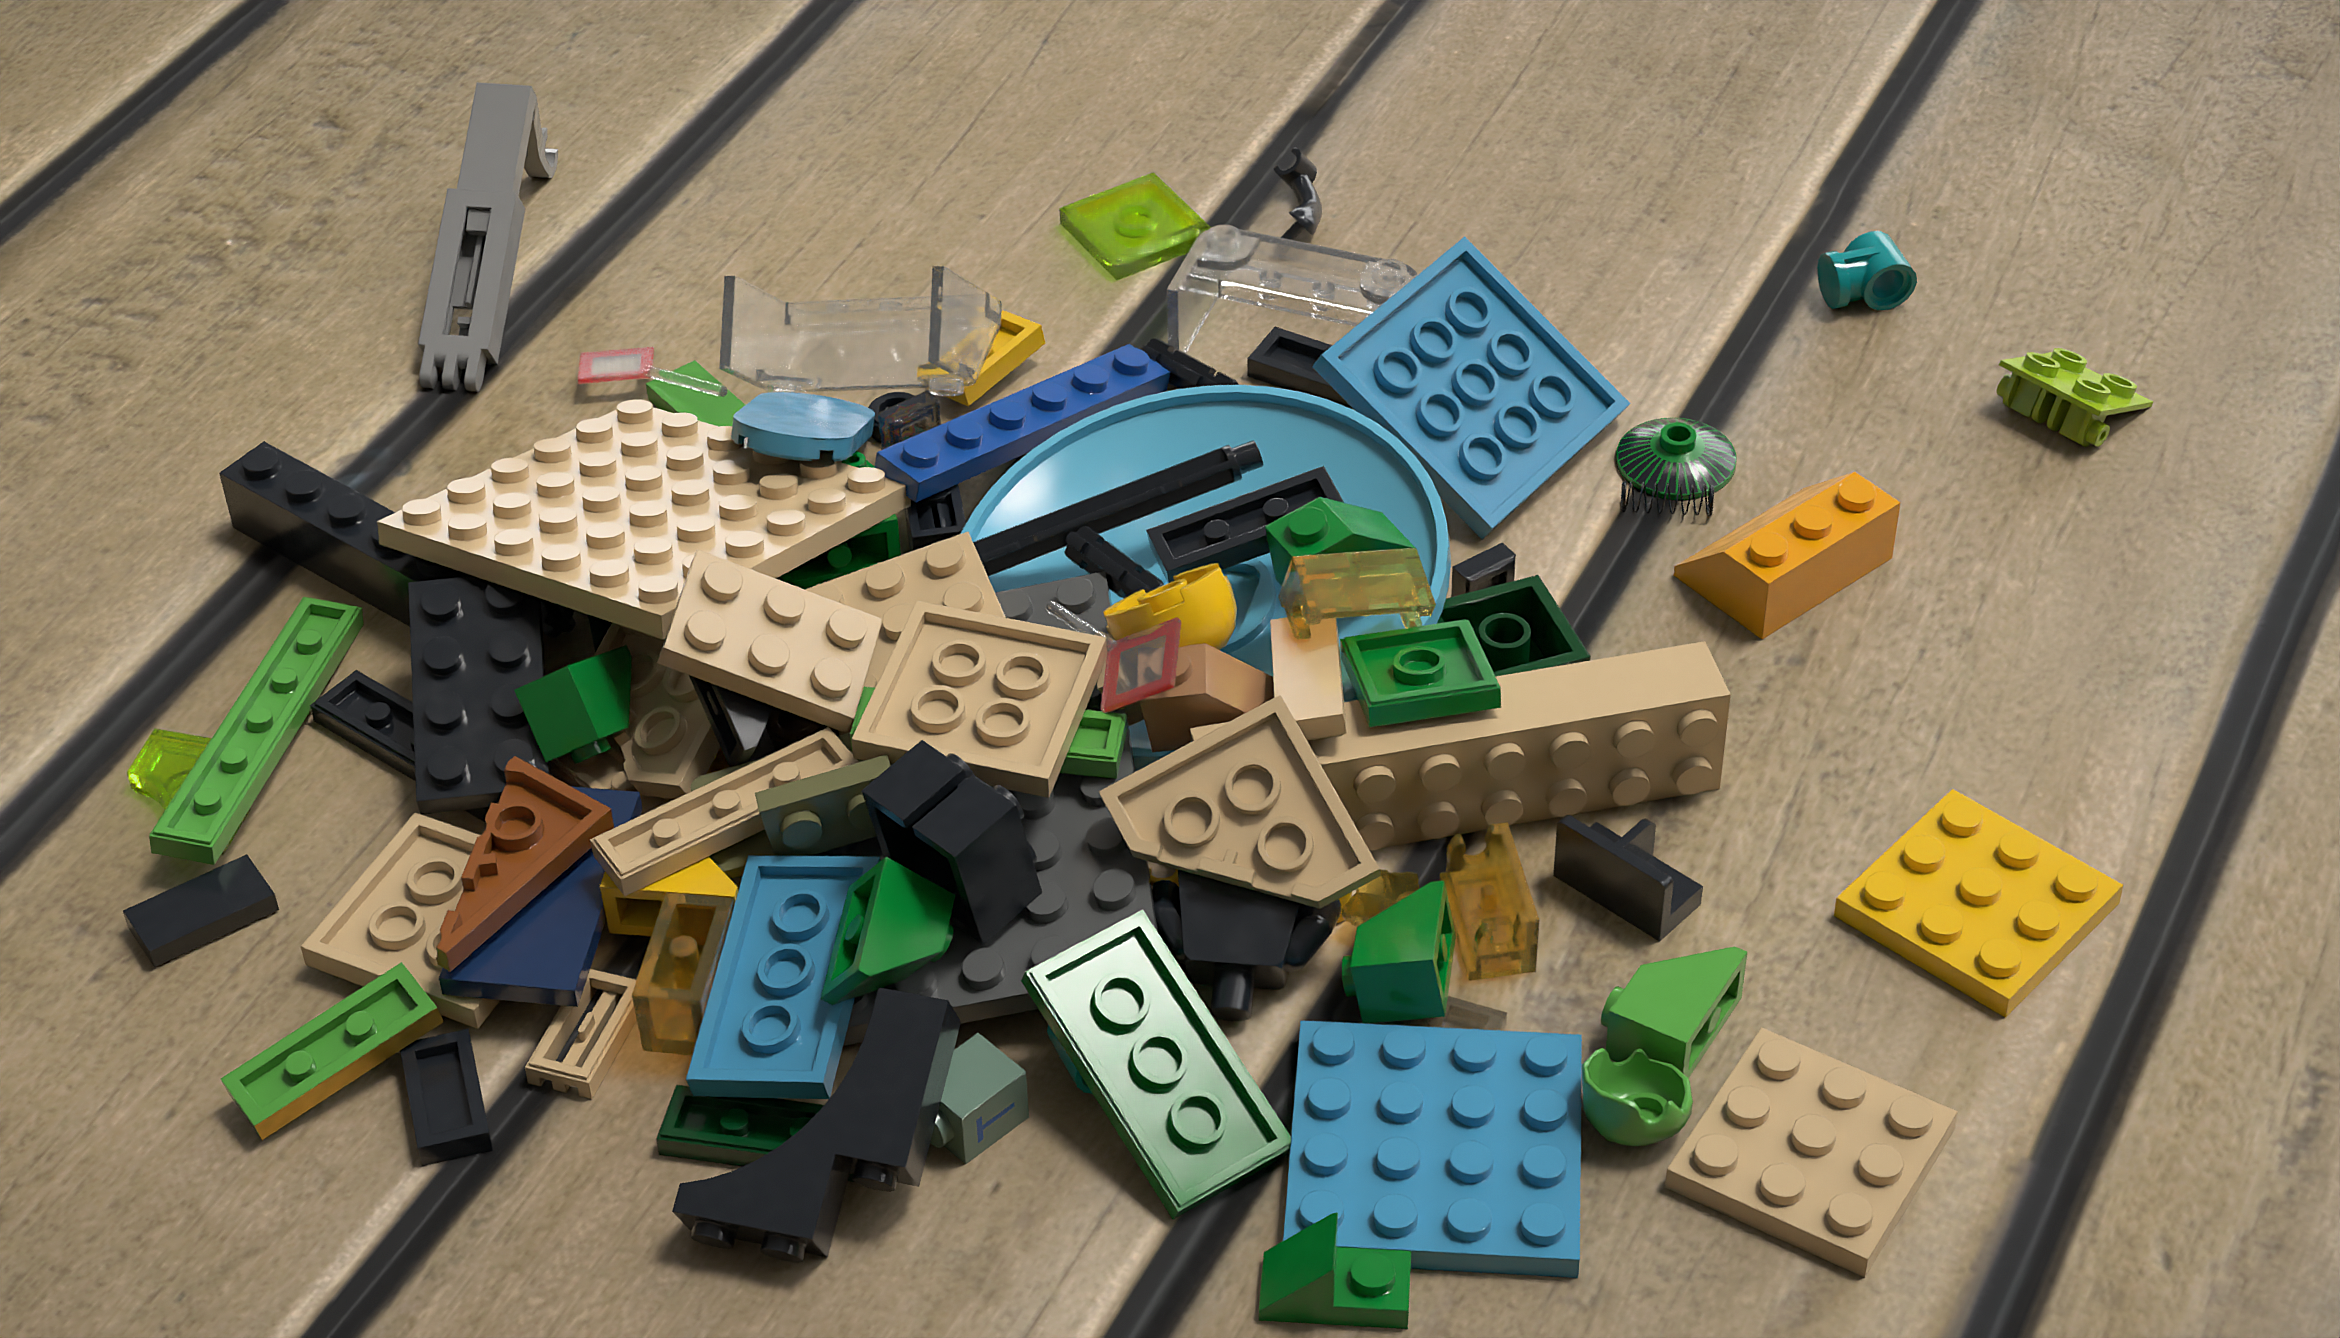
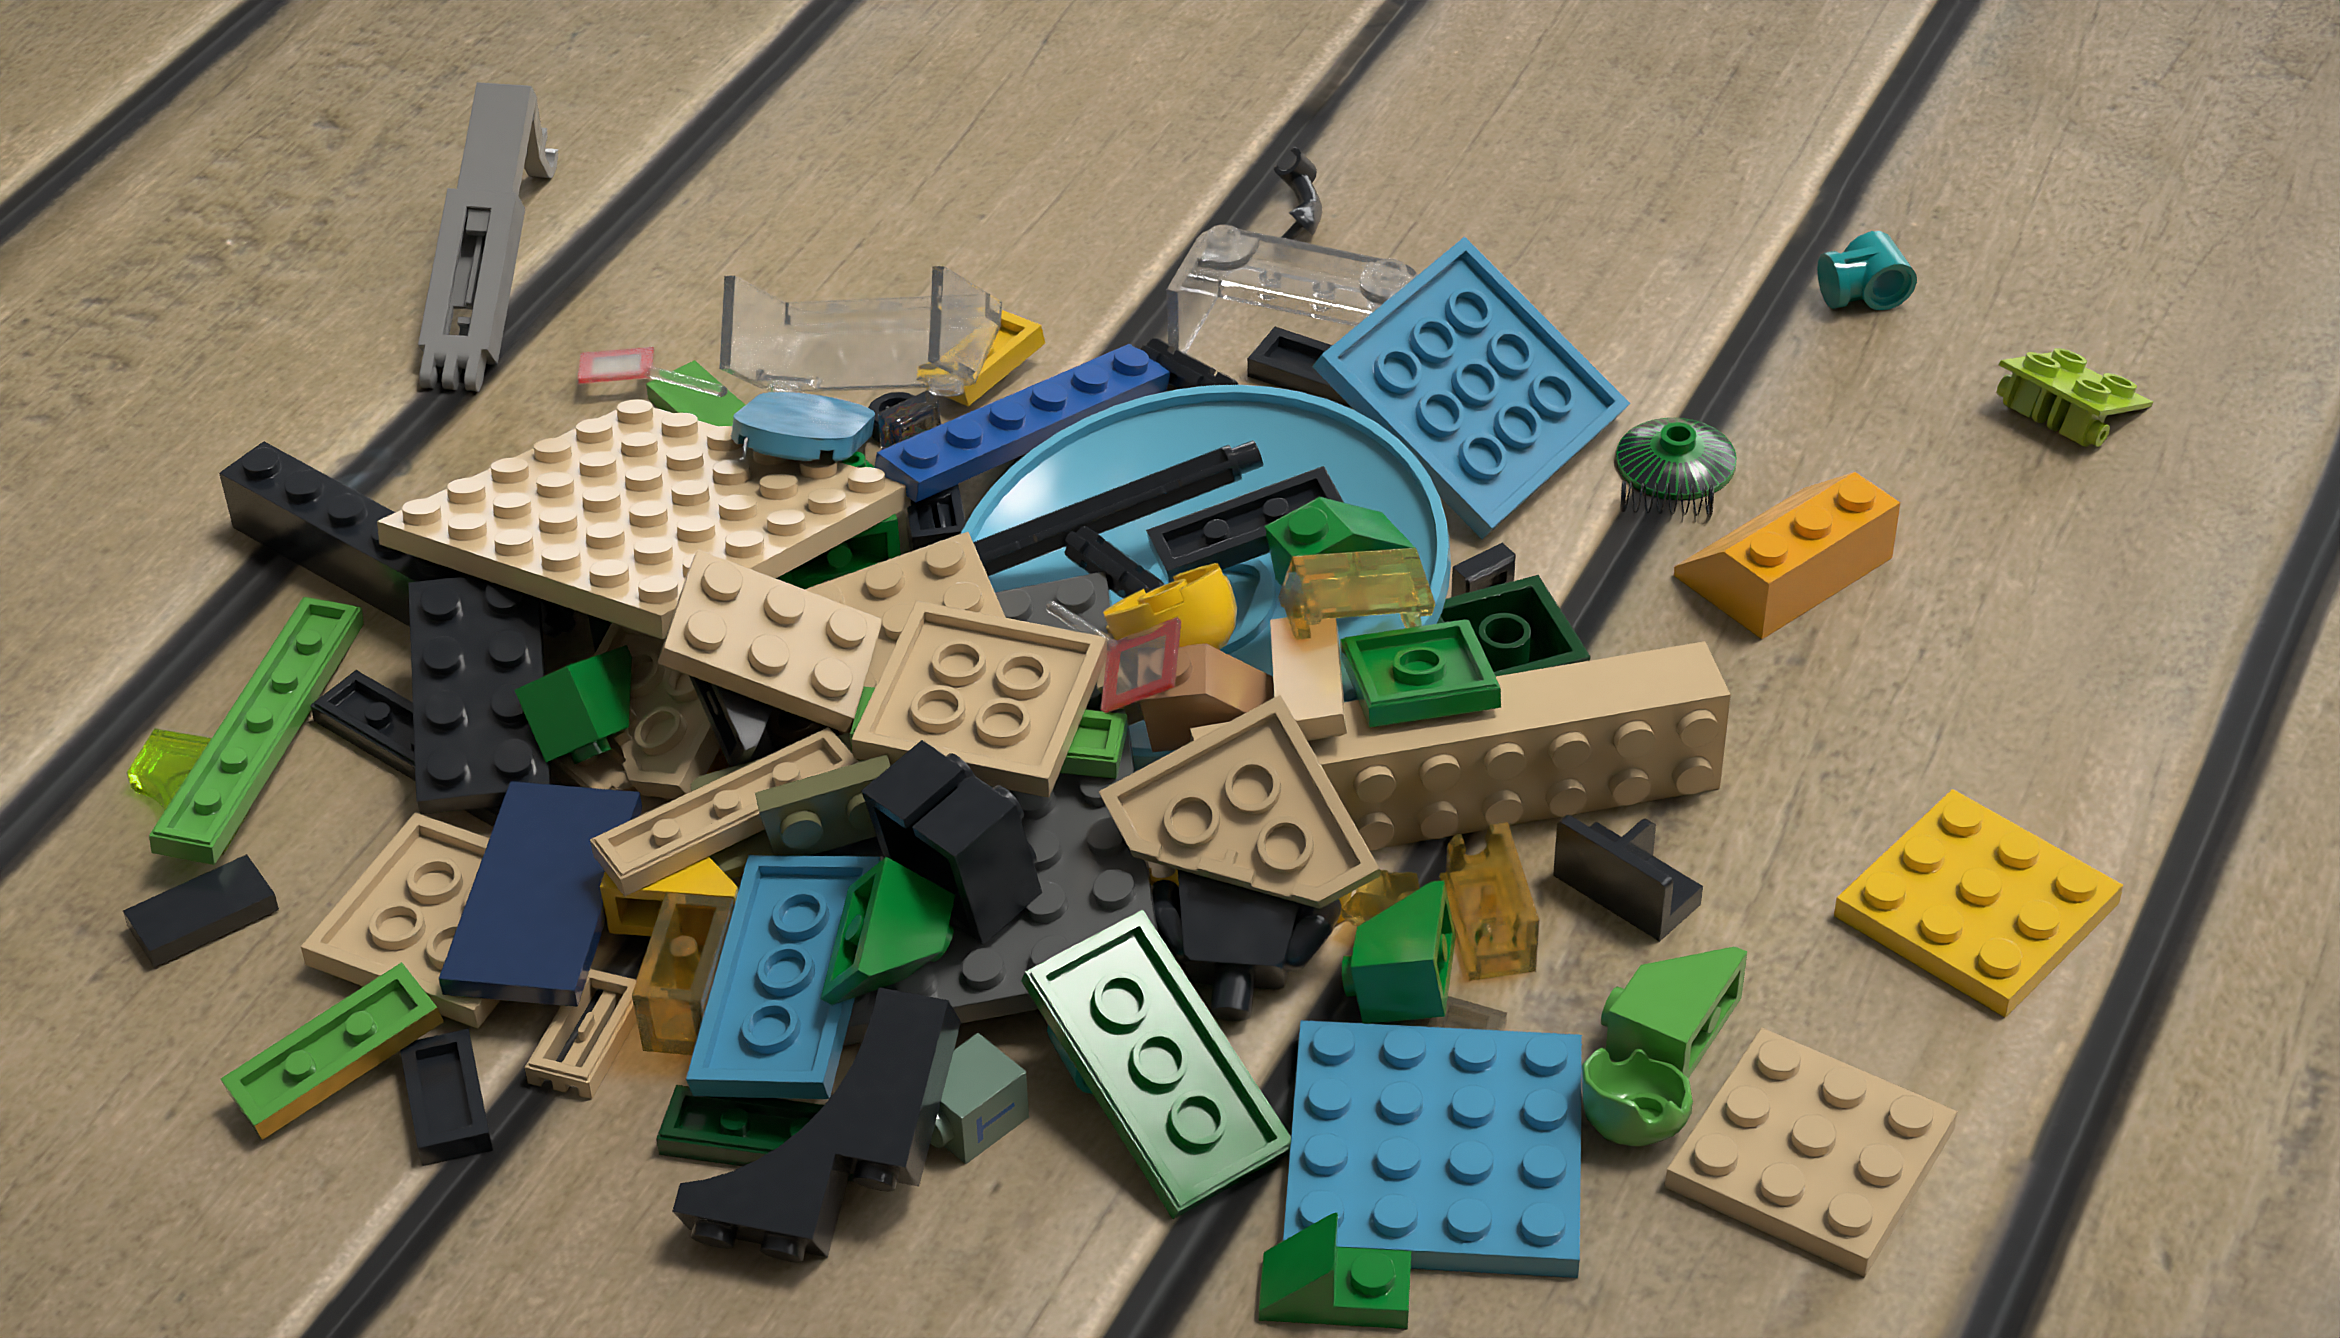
(526, 845): dark orange wing -> none
(1133, 225): clear neon green tile -> none

